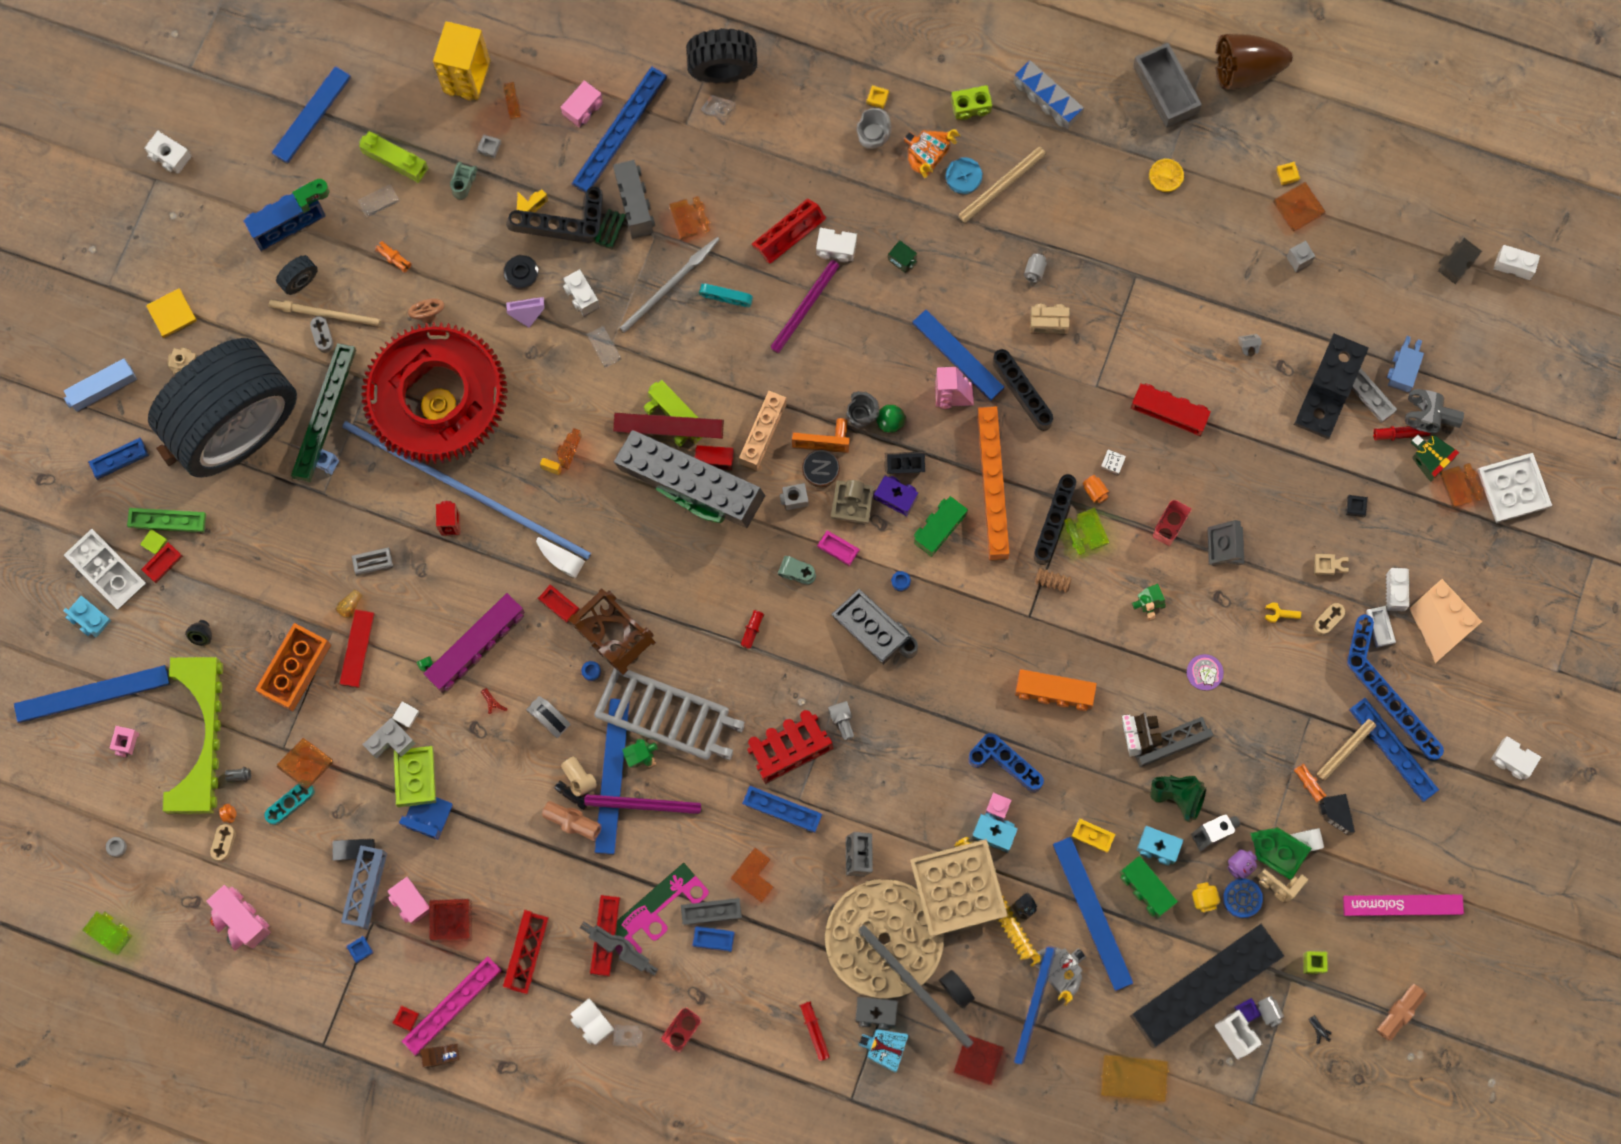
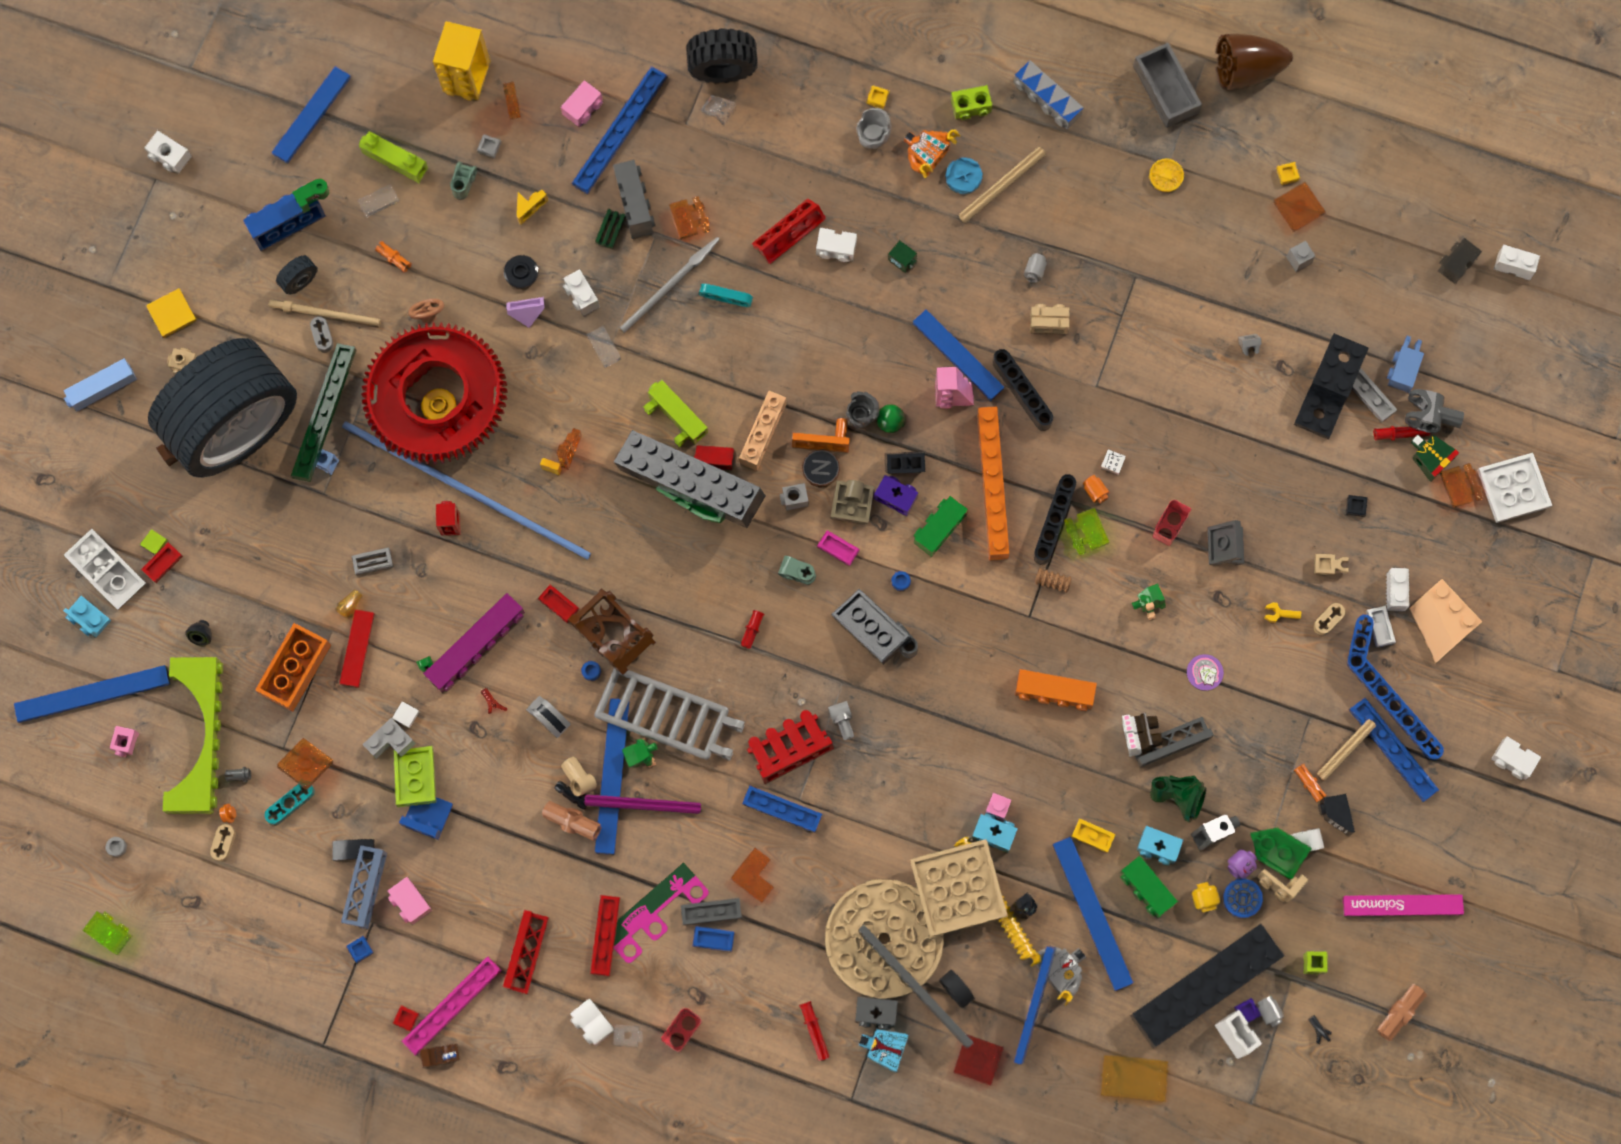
(118, 458): blue tile -> none
(166, 520): bright green plate -> none
(239, 916): bright pink piece -> none
(450, 920): clear red brick -> none
(562, 223): black beam -> none
(562, 559): white piece -> none
(609, 943): dark grey piece -> none
(668, 425): dark red tile -> none
(805, 306): magenta axle -> none
(859, 854): dark grey brick -> none
(1008, 765): blue beam -> none
(1170, 409): red brick -> none

